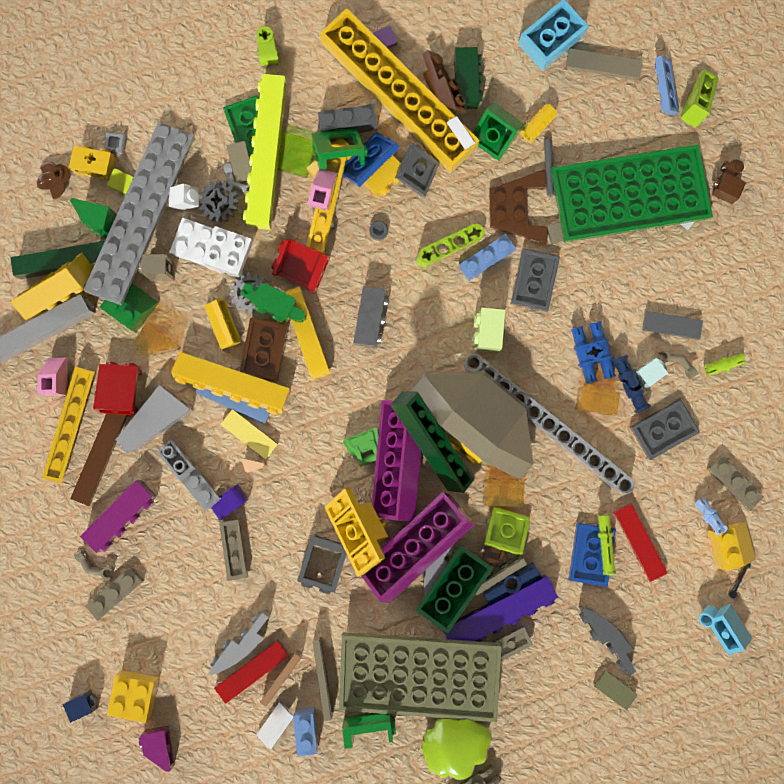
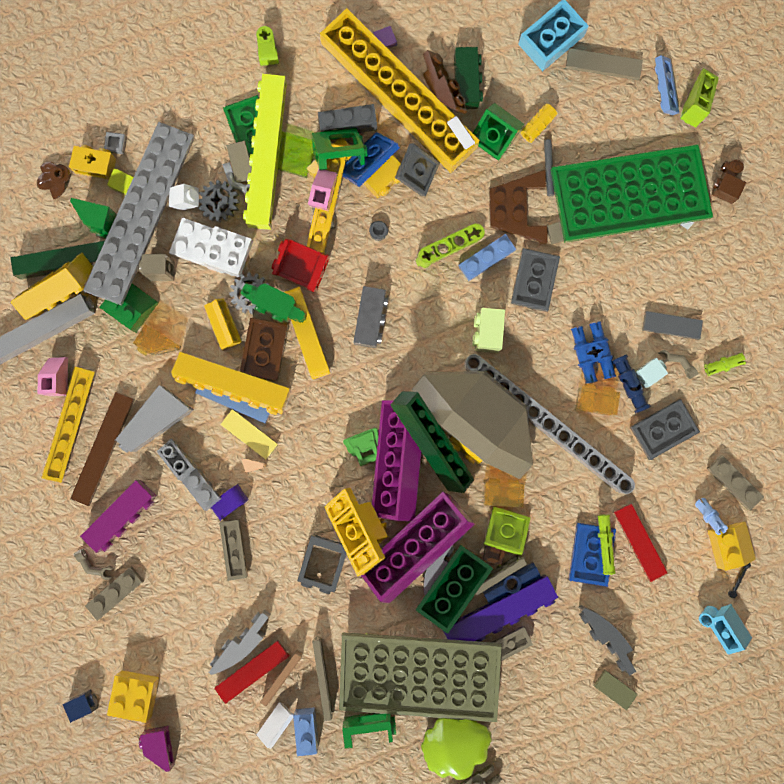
(116, 389): red panel -> none

